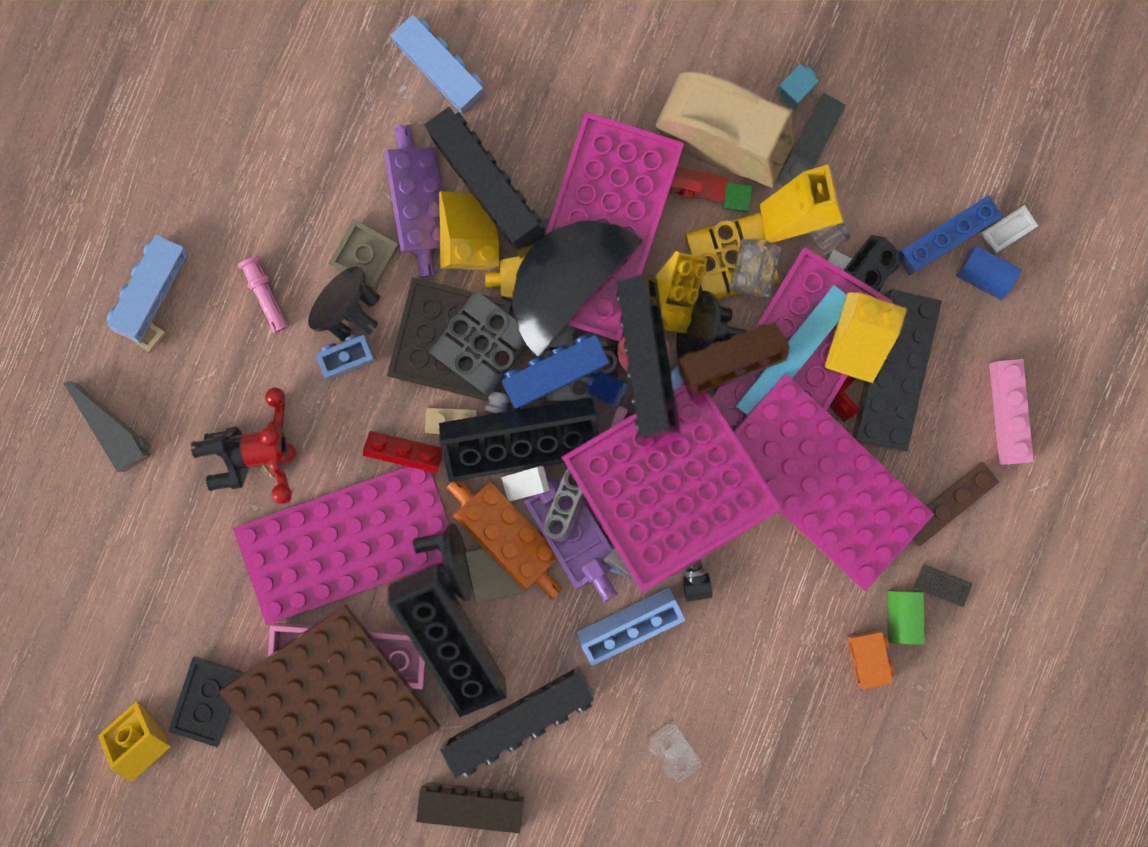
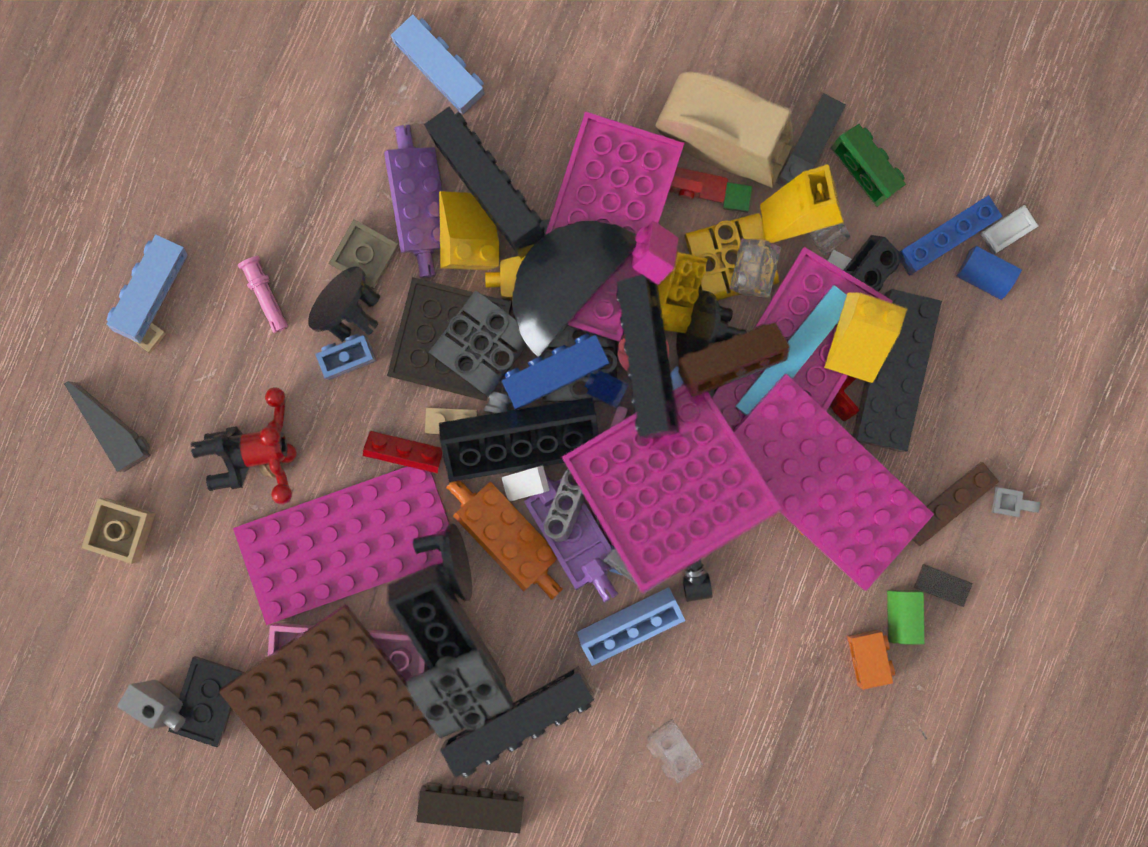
(118, 530): none -> tan brick
(133, 742): yellow slope -> none
(152, 705): none -> light grey torso
(460, 693): none -> dark grey connector
(488, 577): dark tan tile -> none
(655, 252): none -> dark pink brick
(797, 85): medium azure brick -> none
(868, 164): none -> green slope
(1010, 503): none -> light grey plate
(1011, 412): bright pink brick -> none

